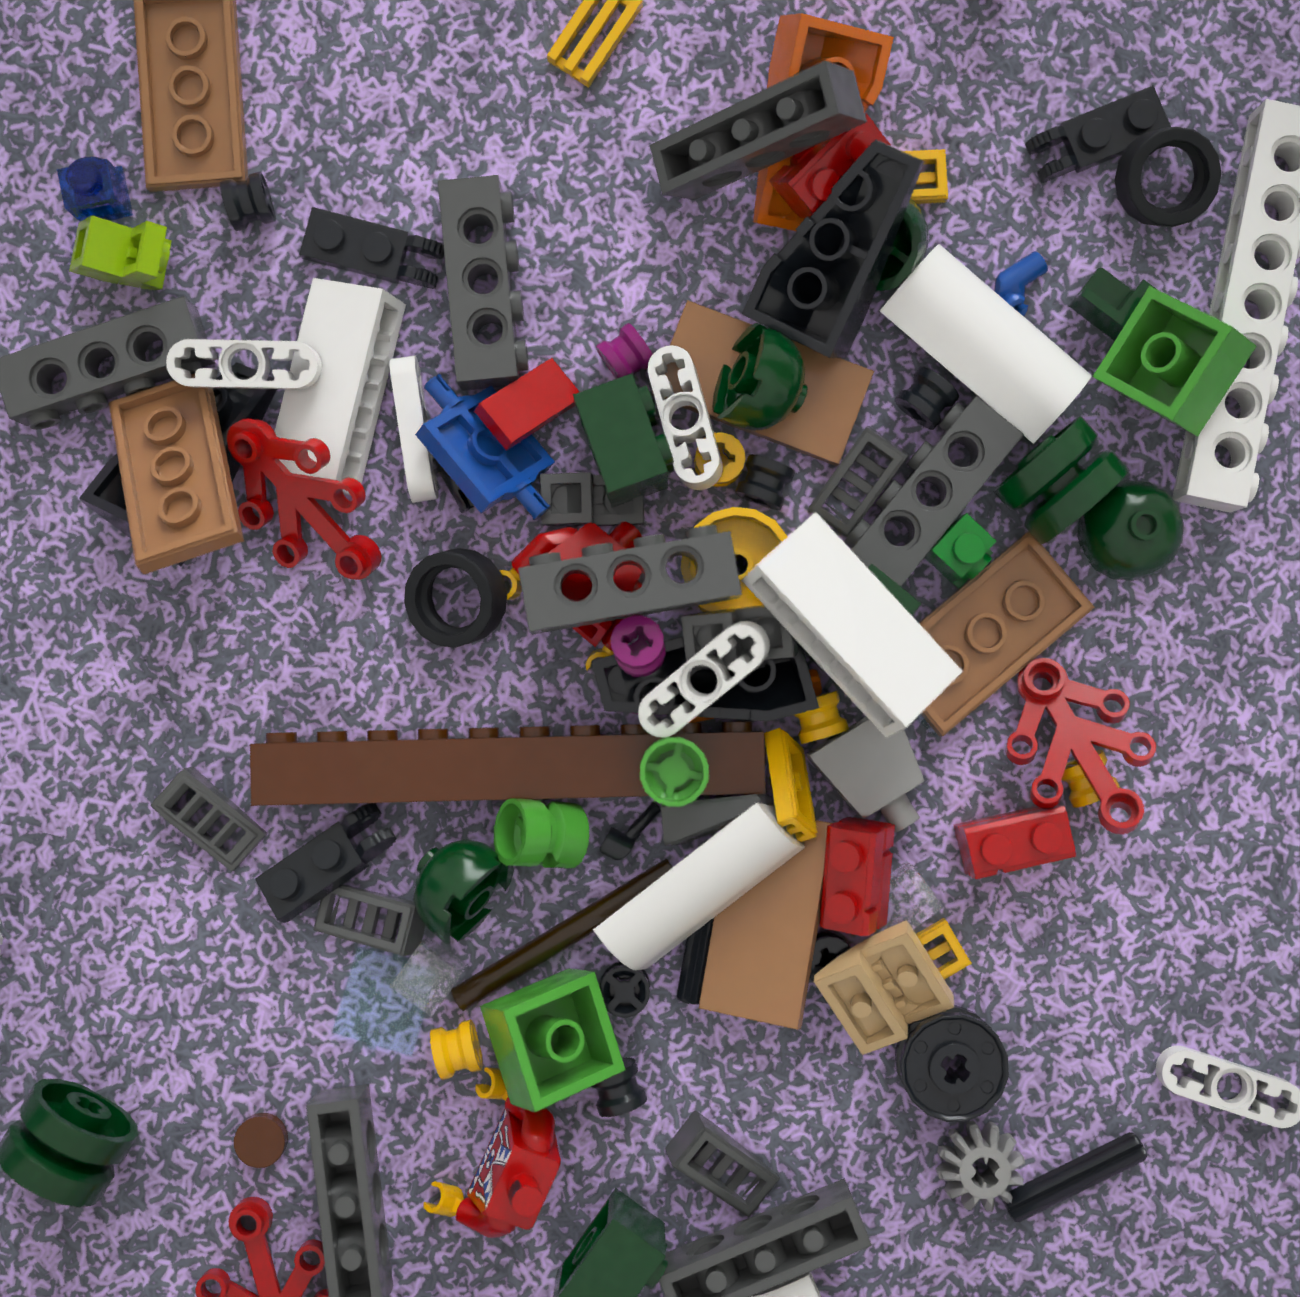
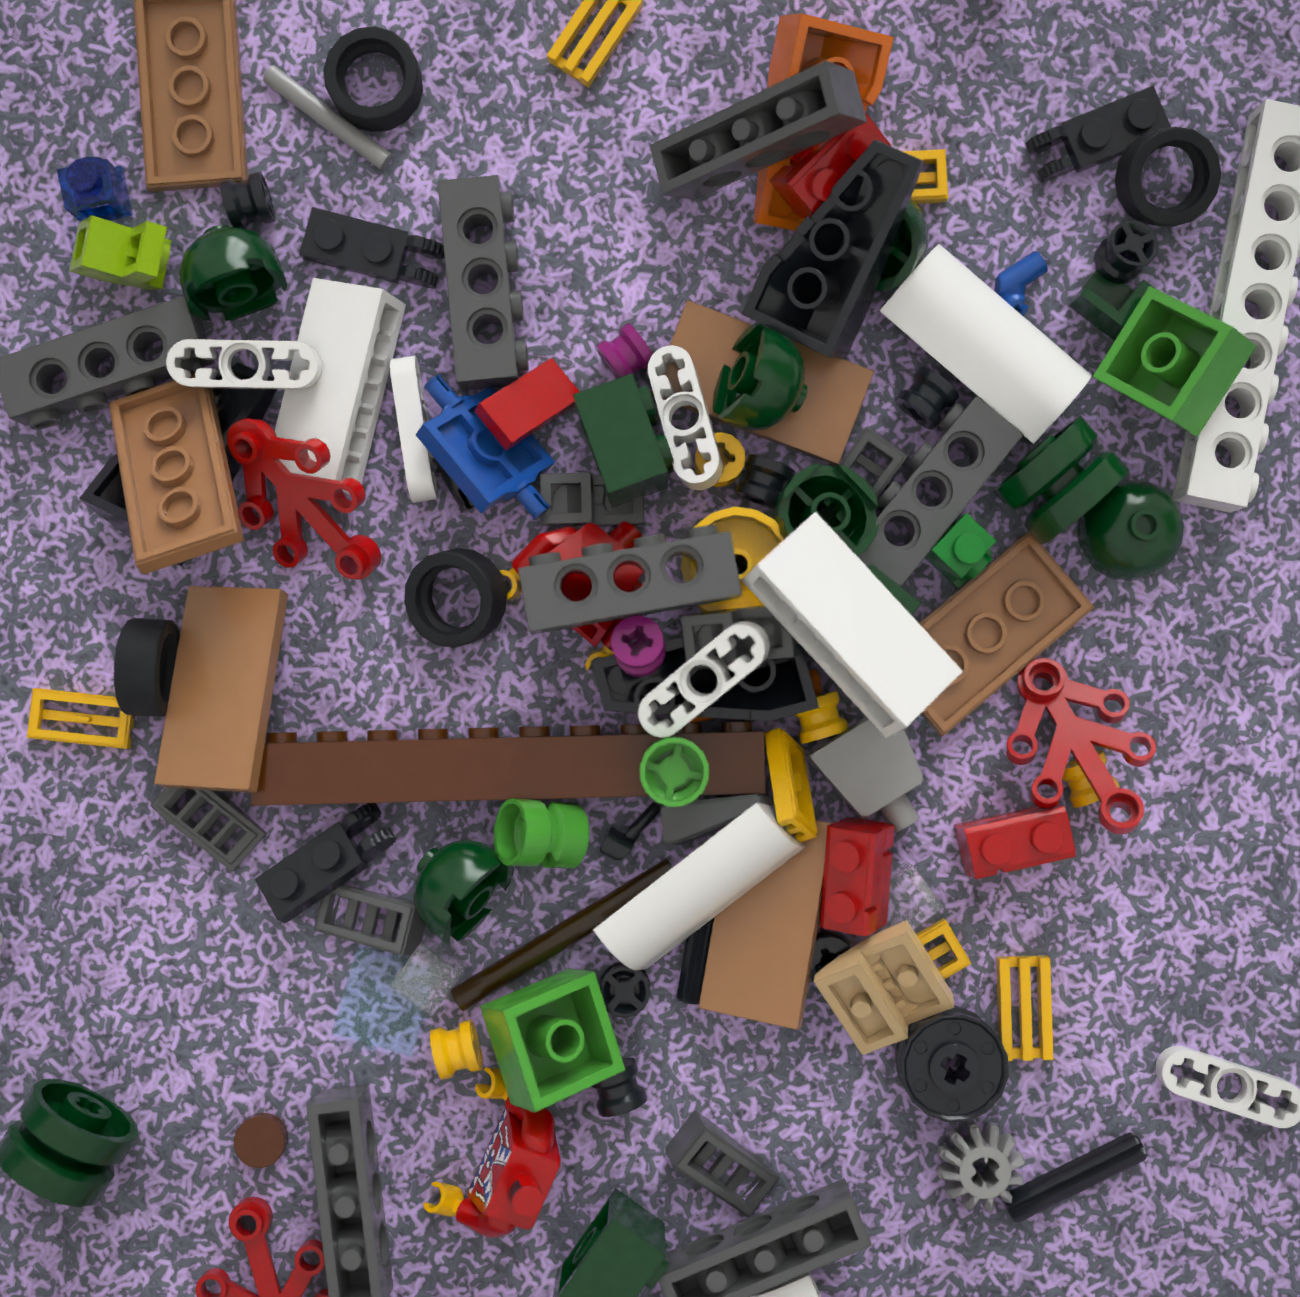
(37, 713): none -> yellow tile
(145, 666): none -> black tyre
(222, 689): none -> medium nougat tile
(230, 273): none -> dark green cylinder
(327, 117): none -> light grey bar
(362, 42): none -> black tyre
(837, 497): none -> dark green cylinder
(1026, 1050): none -> yellow tile
(1128, 238): none -> black wheel

